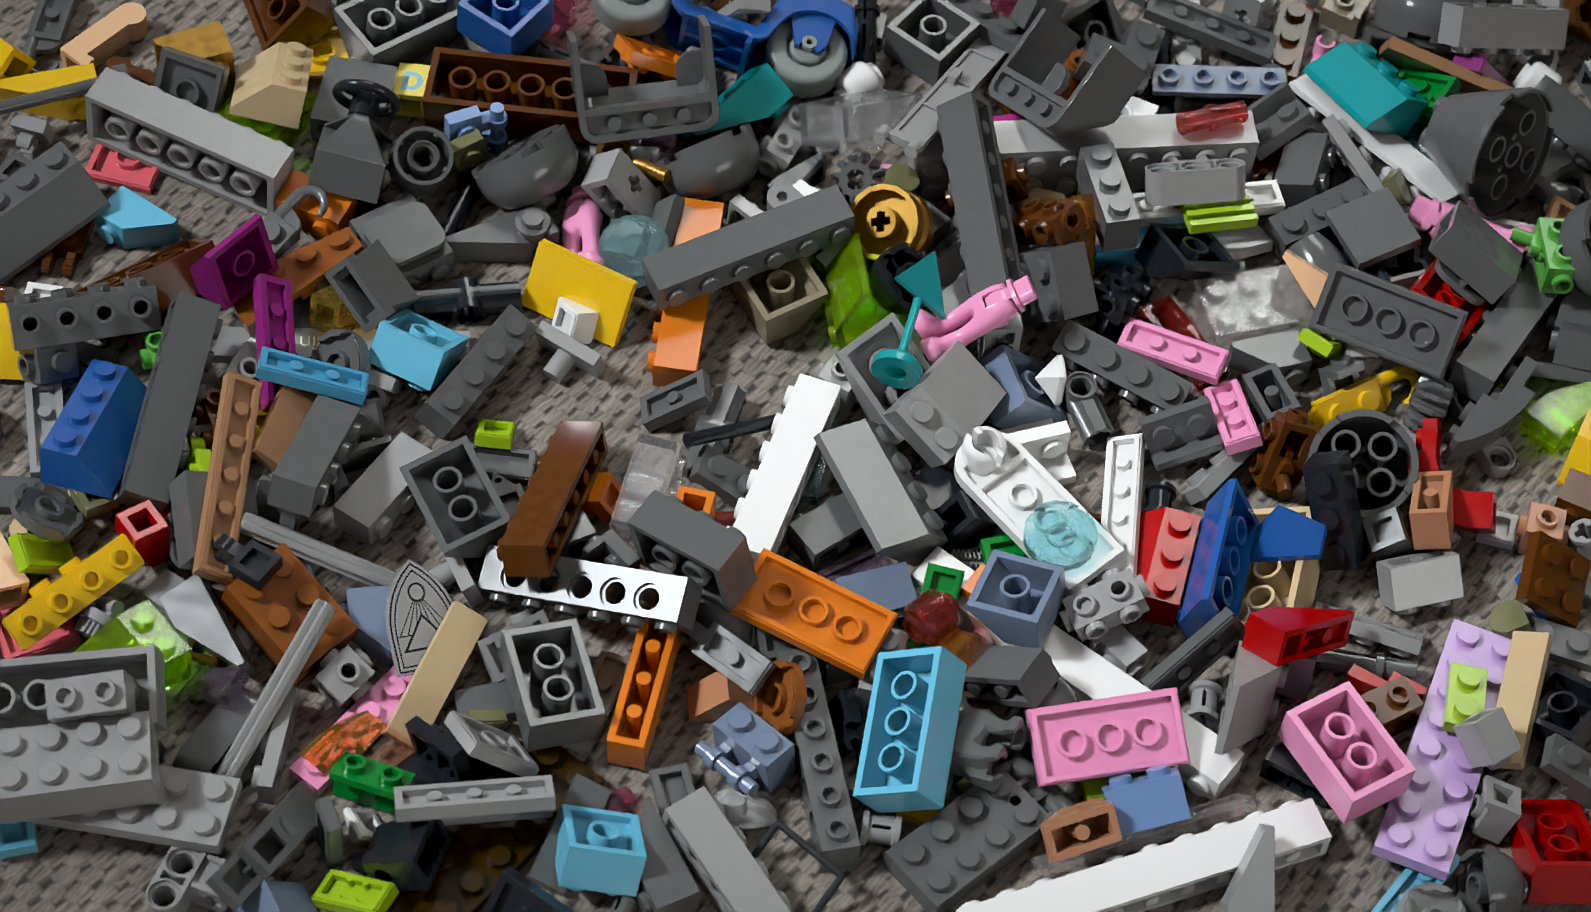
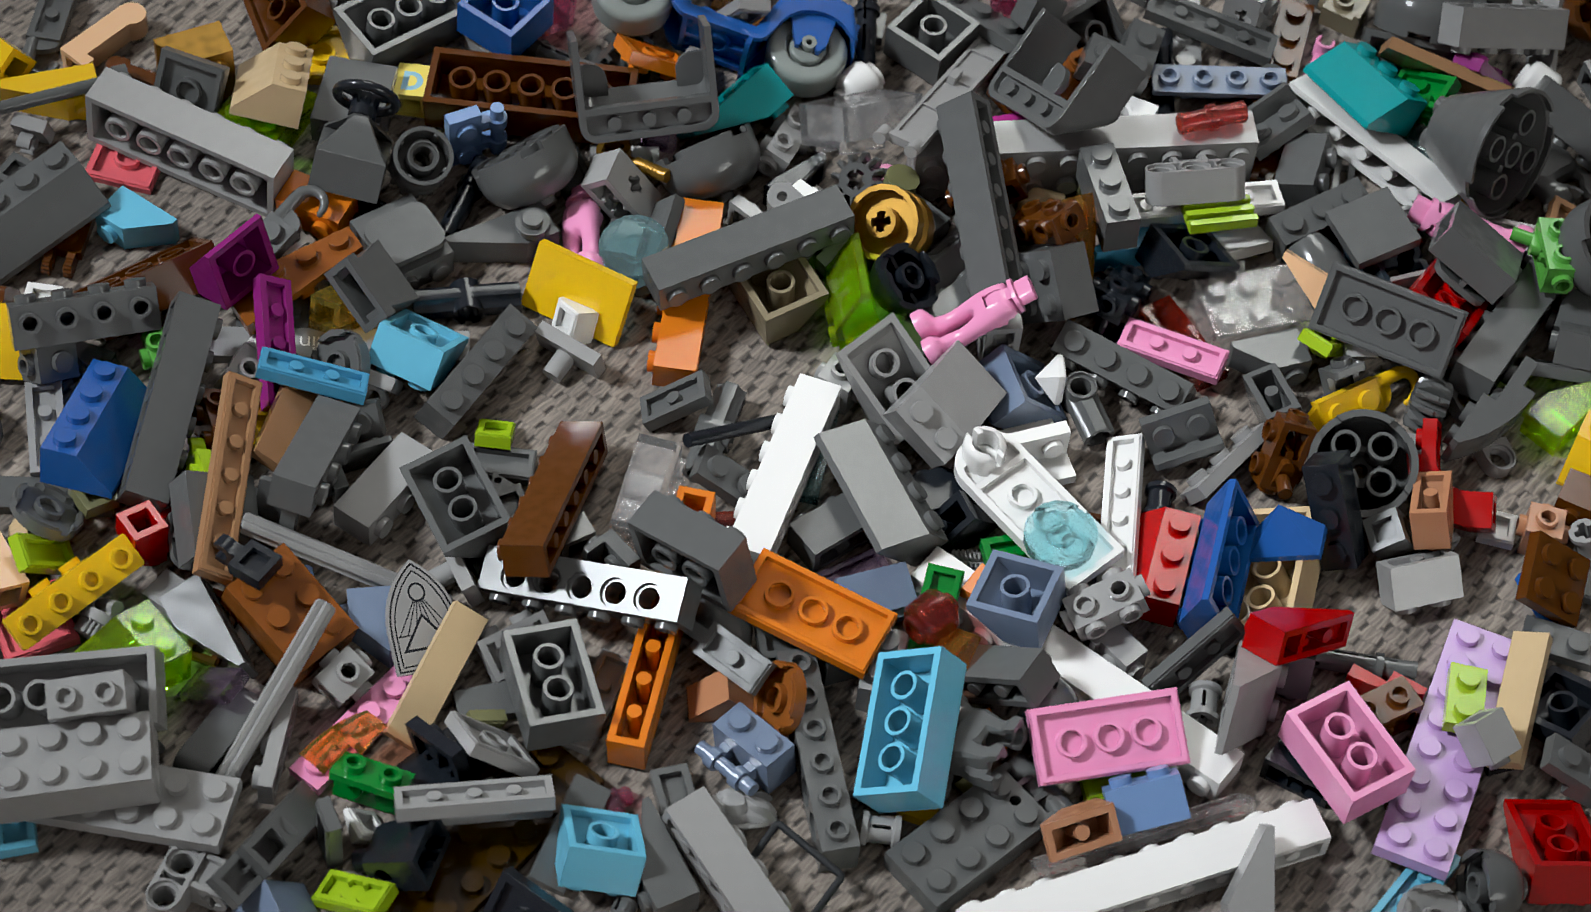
(469, 150): olive plate -> none
(603, 497): orange tile -> none
(845, 719): black plate -> none
(897, 366): teal piece -> none
(1233, 417): bright pink tile -> none
(1356, 158): light grey plate -> none
(1370, 630): light grey plate -> none
(1398, 186): olive tile -> none
(1494, 810): light grey brick -> none
(1509, 618): olive tile -> none

